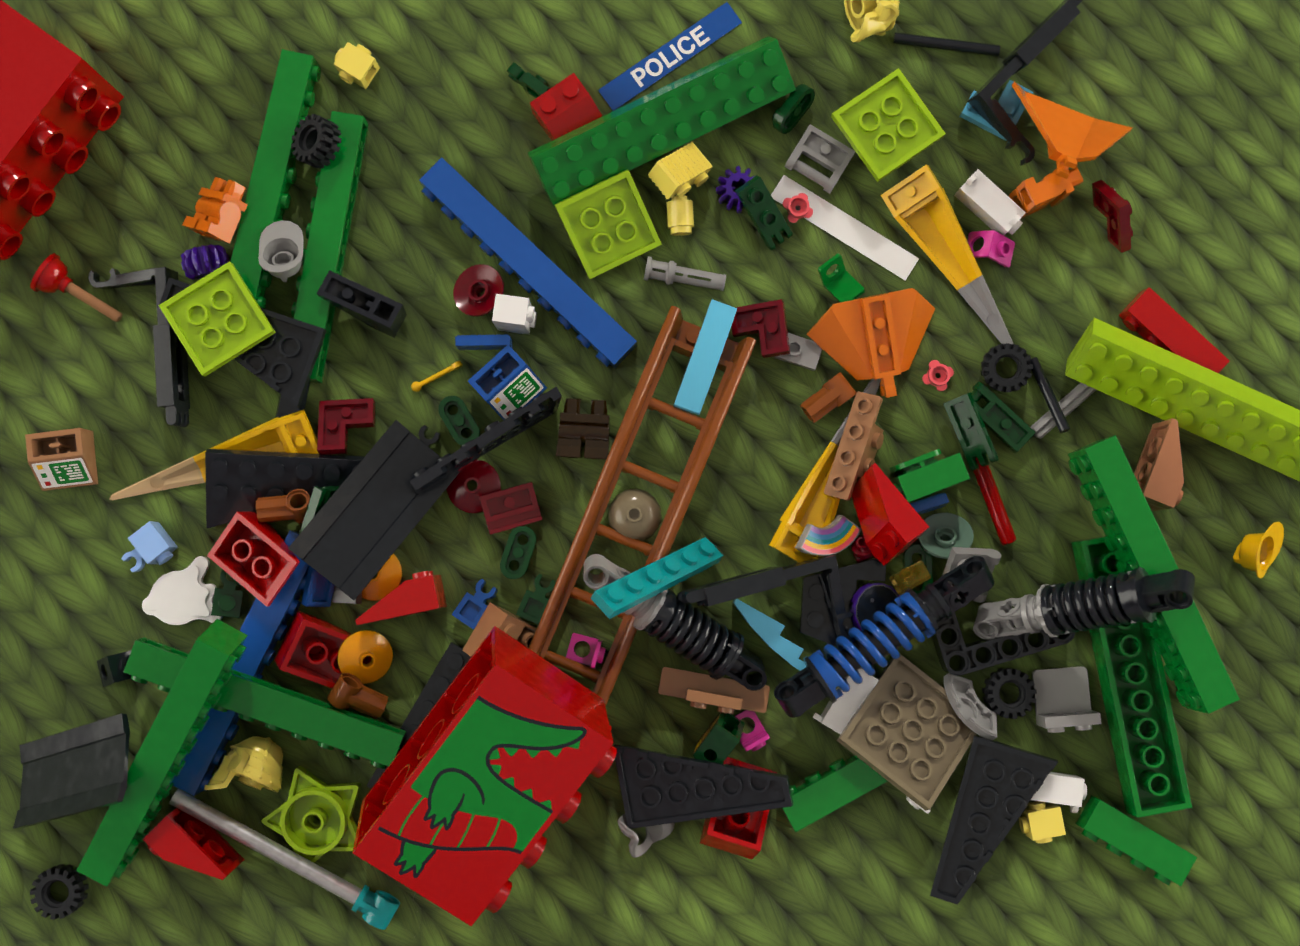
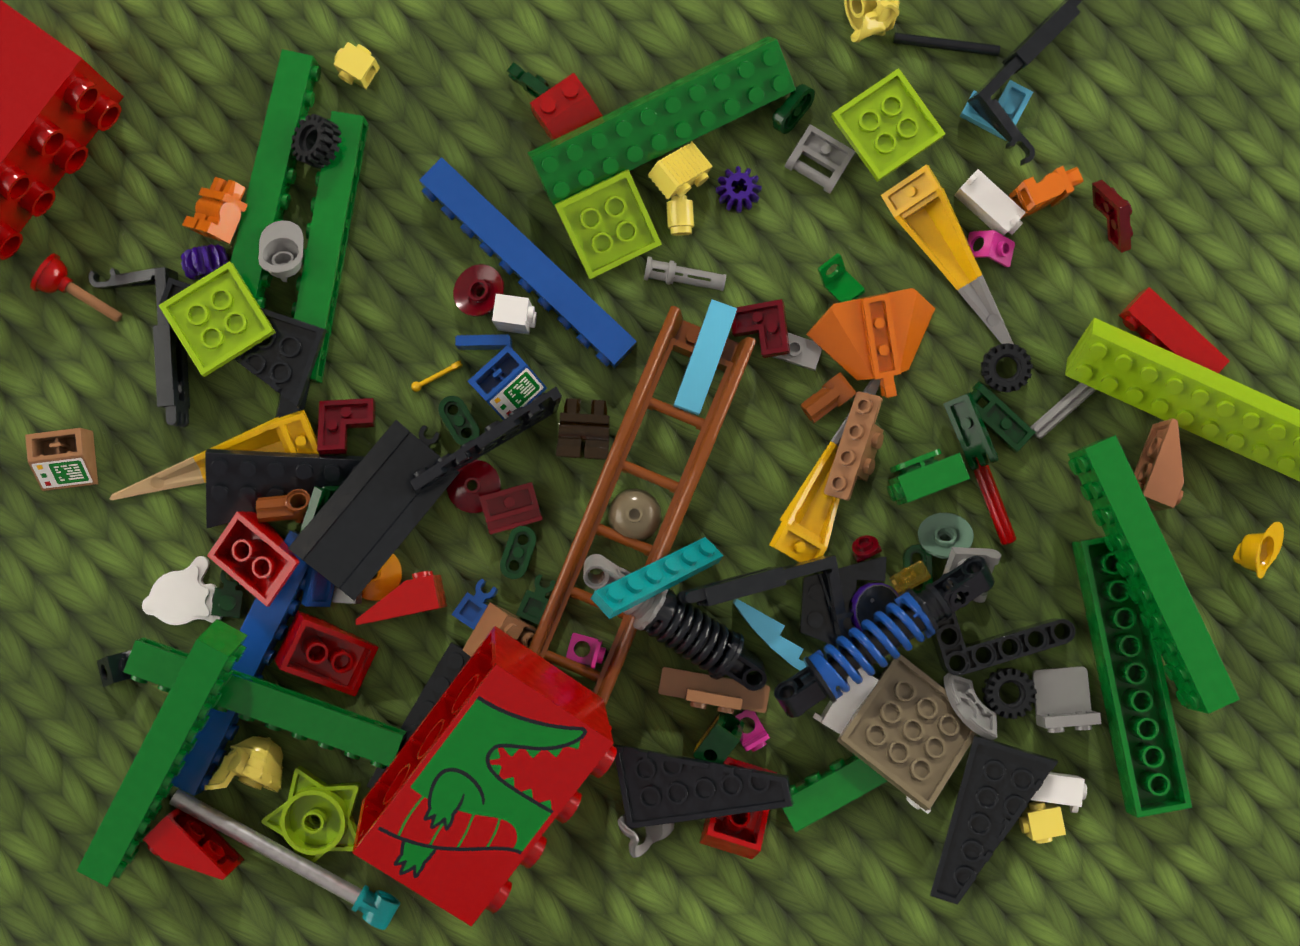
(48, 903): black tyre -> none
(74, 771): black hinge -> none
(151, 546): light blue brick -> none
(351, 693): dark orange piece -> none
(359, 646): light orange dish -> none
(363, 303): black slope -> none
(670, 56): blue sticker -> none
(763, 211): dark green hinge -> none
(799, 200): coral plate -> none
(828, 539): tile -> none
(850, 230): white sticker -> none
(885, 516): red slope -> none
(930, 503): blue tile -> none
(945, 374): coral plate -> none
(1049, 396): black piece -> none
(1068, 133): orange panel -> none
(1088, 604): black piece -> none
(1135, 840): green brick -> none

